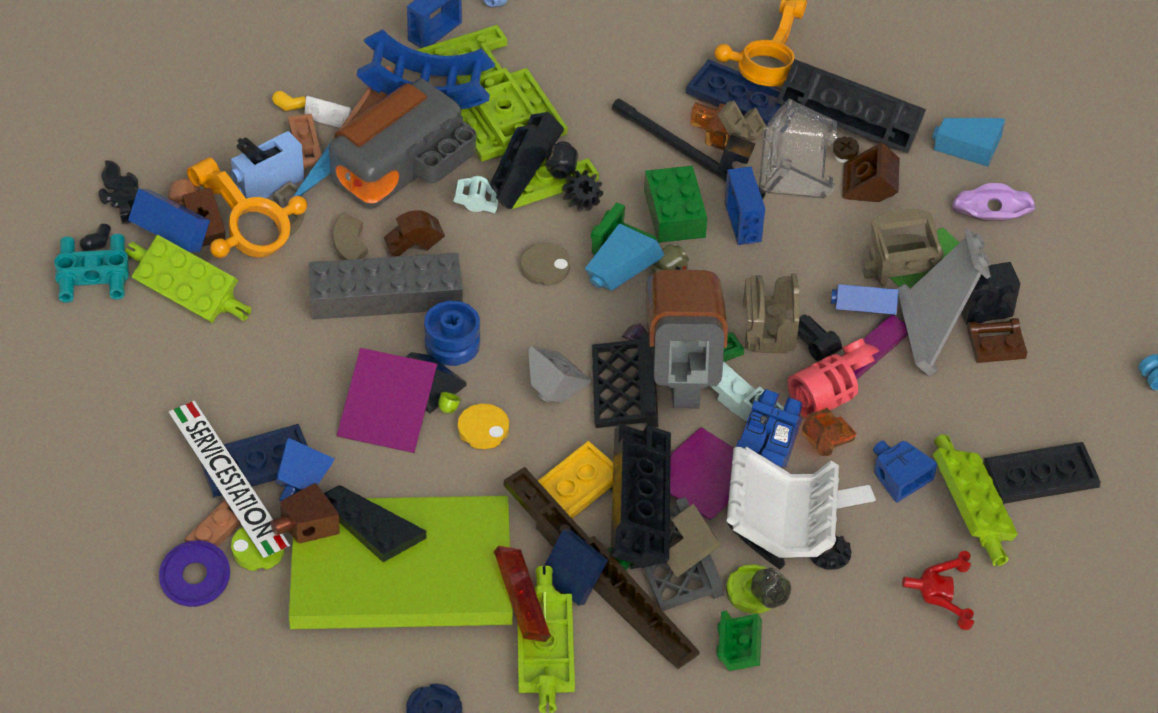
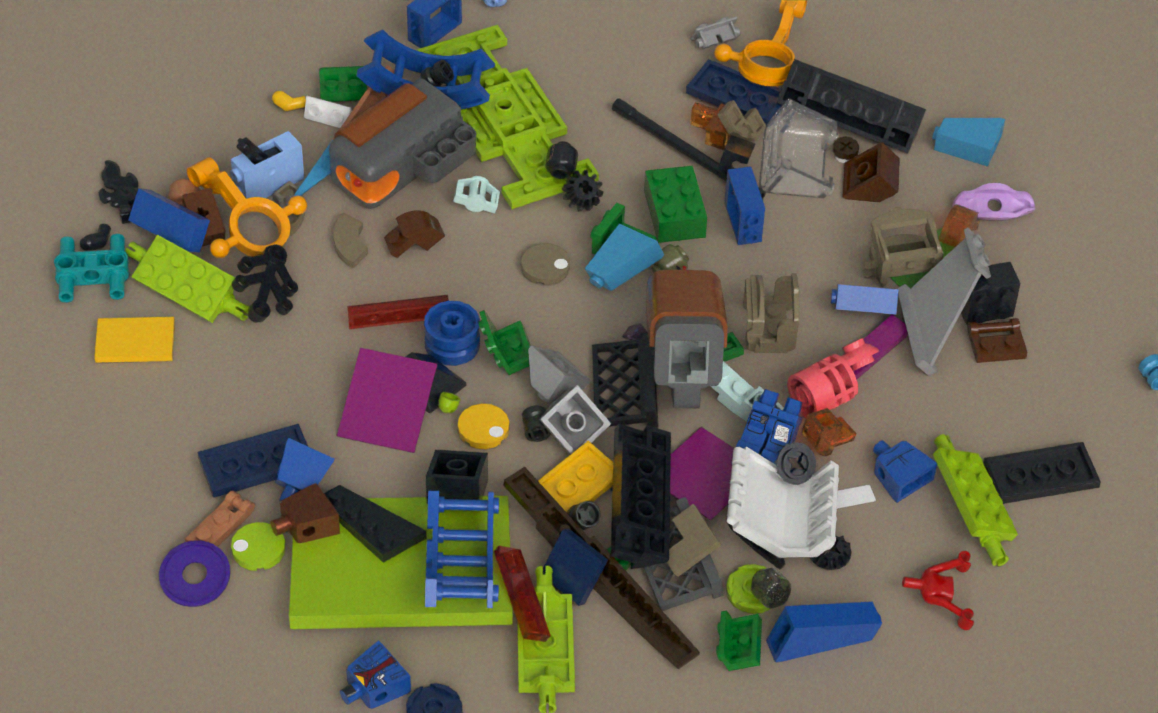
(134, 339): none -> yellow tile
(228, 478): white sticker -> none
(274, 258): none -> black plant
(304, 131): nougat plate -> none
(341, 84): none -> green bracket
(375, 678): none -> blue torso
(383, 285): flat silver brick -> none
(391, 312): none -> clear red tile
(438, 74): none -> pearl dark grey wheel
(442, 586): none -> blue fence
(458, 474): none -> black brick
(508, 344): none -> green bracket
(524, 157): black wedge -> none
(534, 428): none -> pearl dark grey wheel
(574, 419): none -> light grey slope
(588, 513): none -> pearl dark grey wheel
(706, 34): none -> light grey hinge
(806, 461): none -> black gear
(819, 342): black piece -> none
(821, 628): none -> blue slope
(956, 221): none -> clear orange brick

